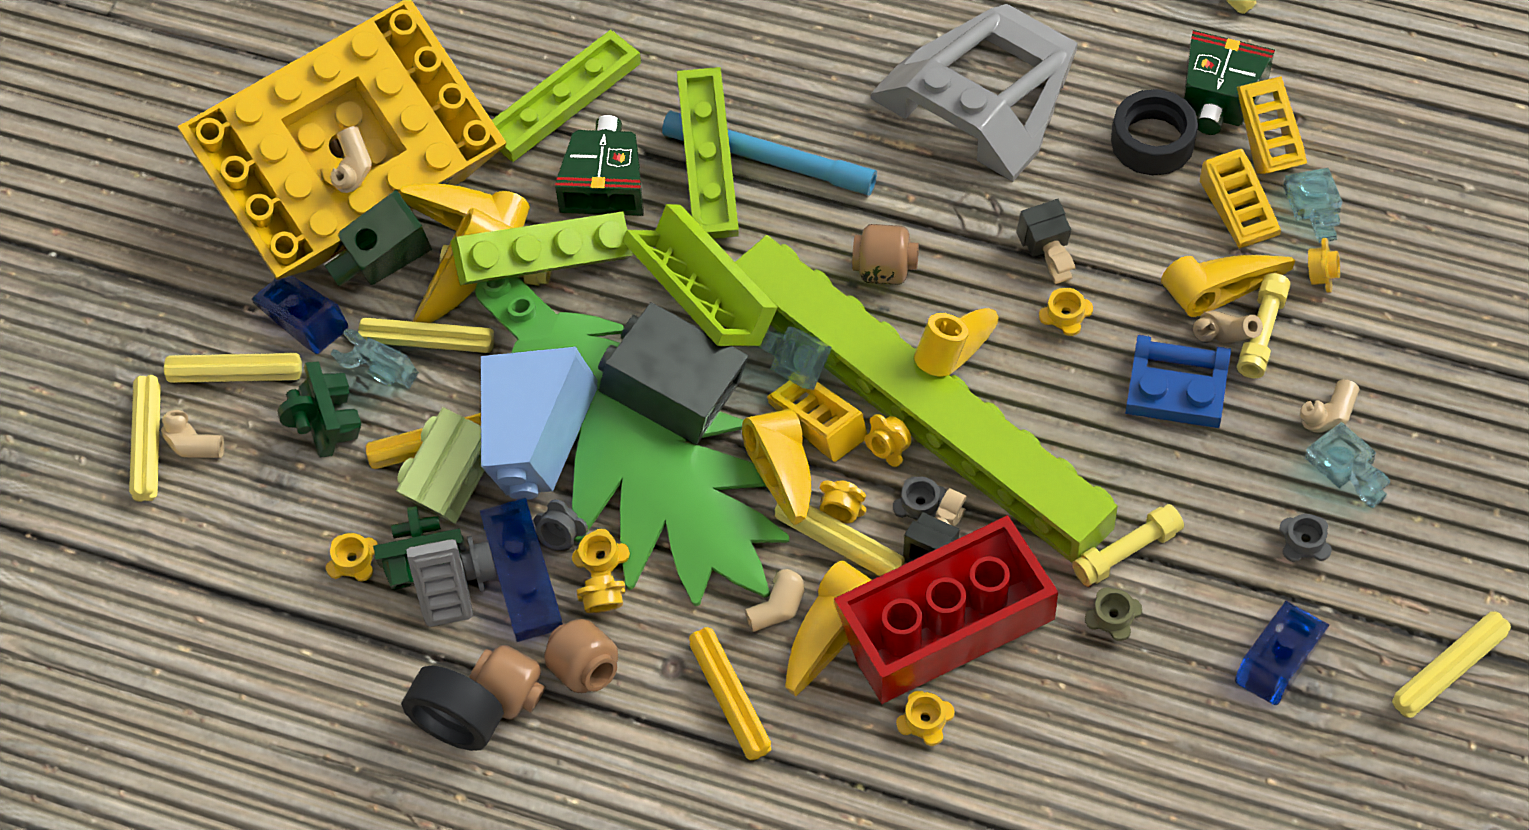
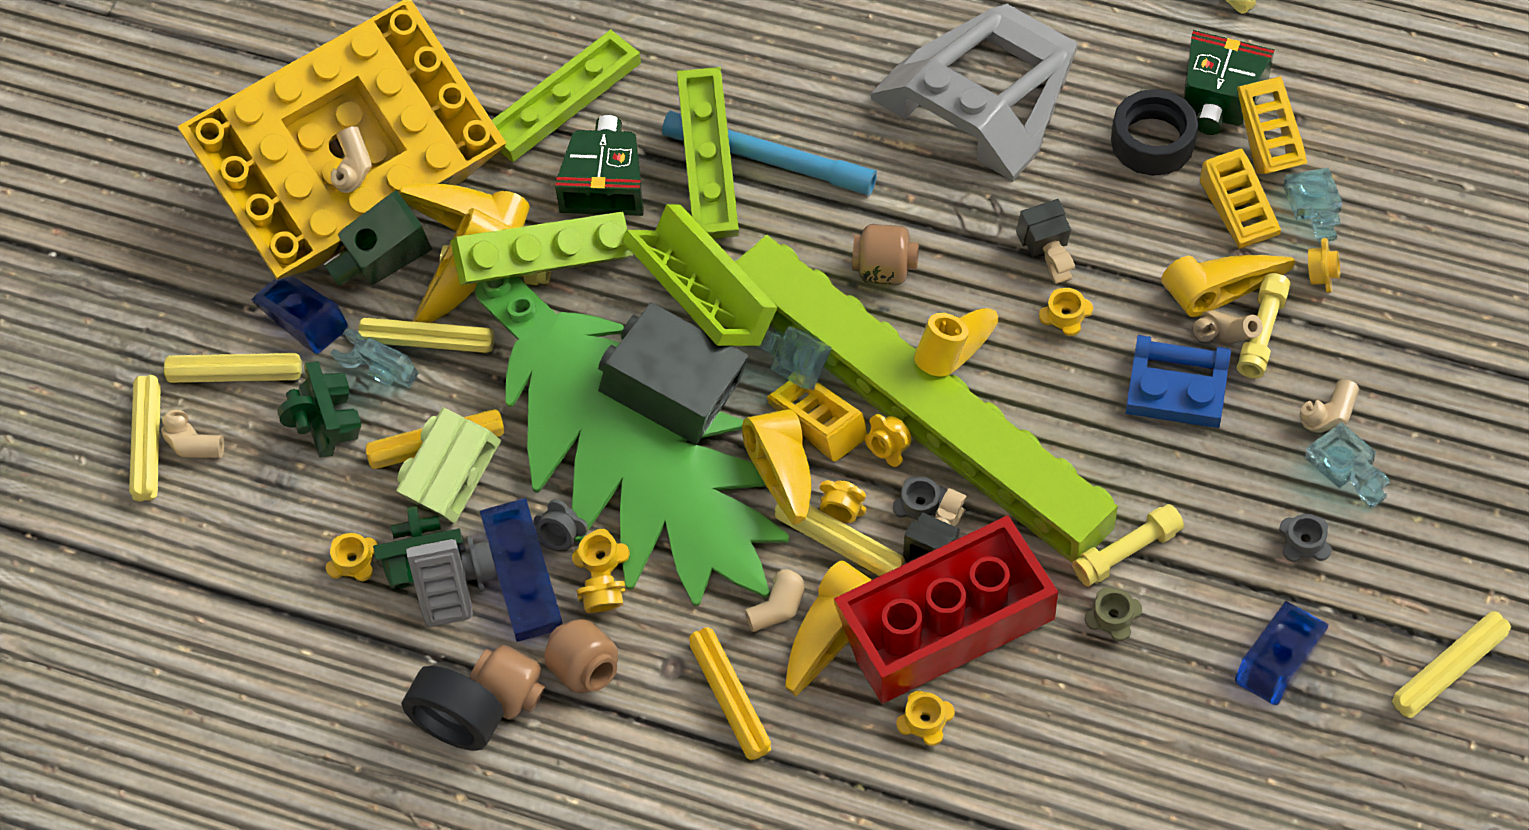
(532, 416): light blue slope -> none

